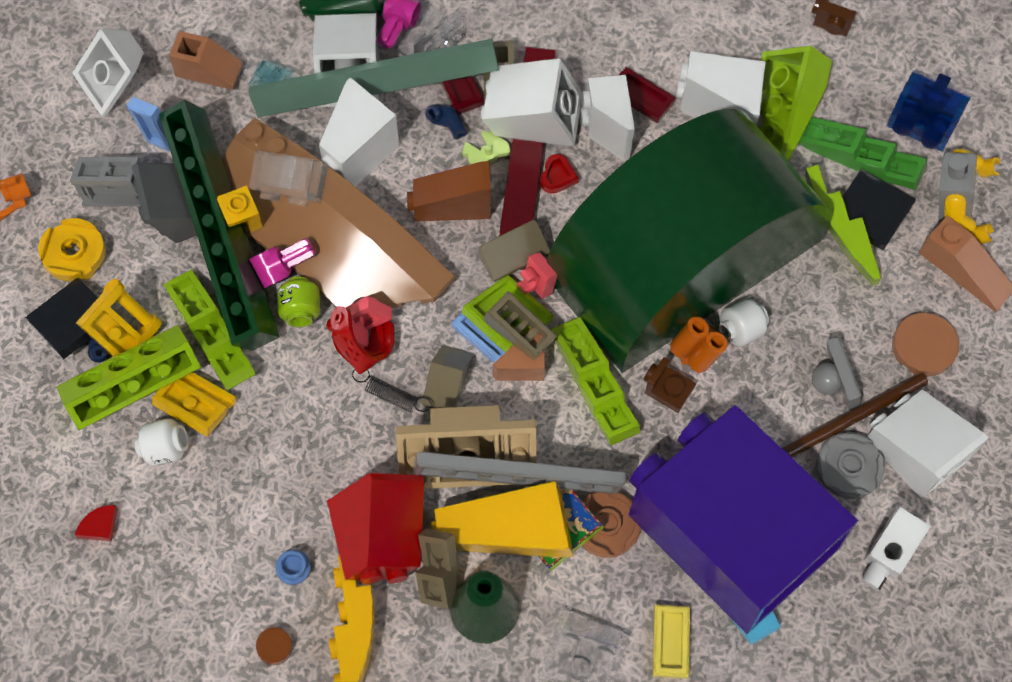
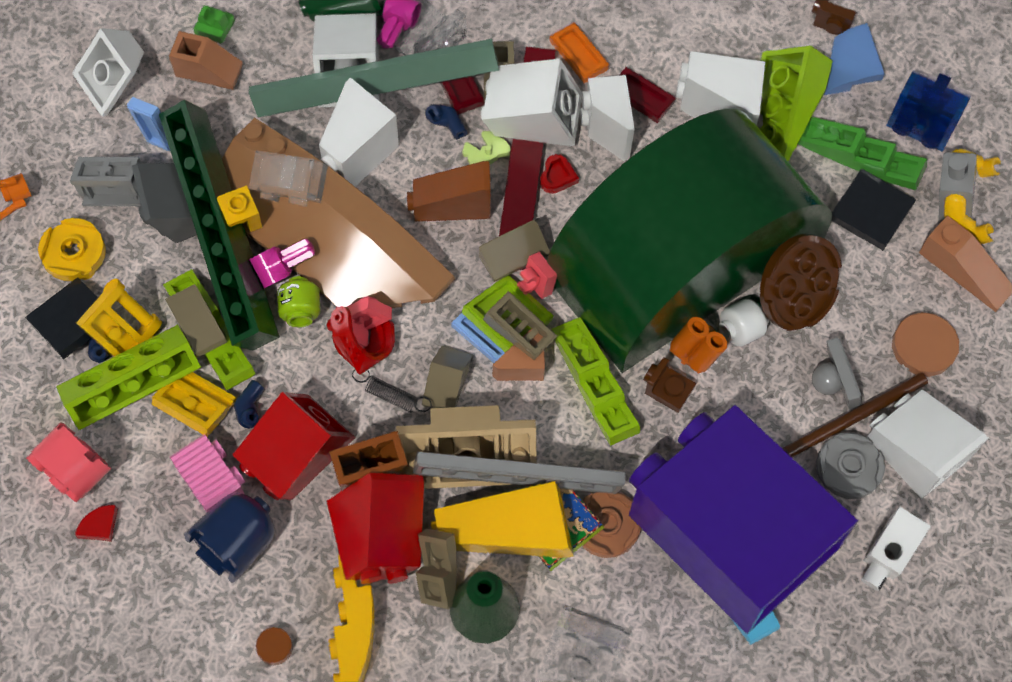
(68, 462): none -> coral brick
(161, 442): white head -> none
(196, 320): none -> dark tan slope
(206, 472): none -> bright pink brick
(213, 24): none -> bright green tile
(232, 534): none -> dark blue cylinder
(245, 405): none -> dark blue arm
(269, 72): clear light blue tile -> none
(291, 445): none -> red slope
(293, 567): medium blue plate -> none
(373, 455): none -> dark orange slope
(579, 52): none -> orange tile
(671, 641): light yellow tile -> none
(800, 282): none -> reddish brown tile
(849, 235): lime slope -> none
(853, 60): none -> medium blue slope

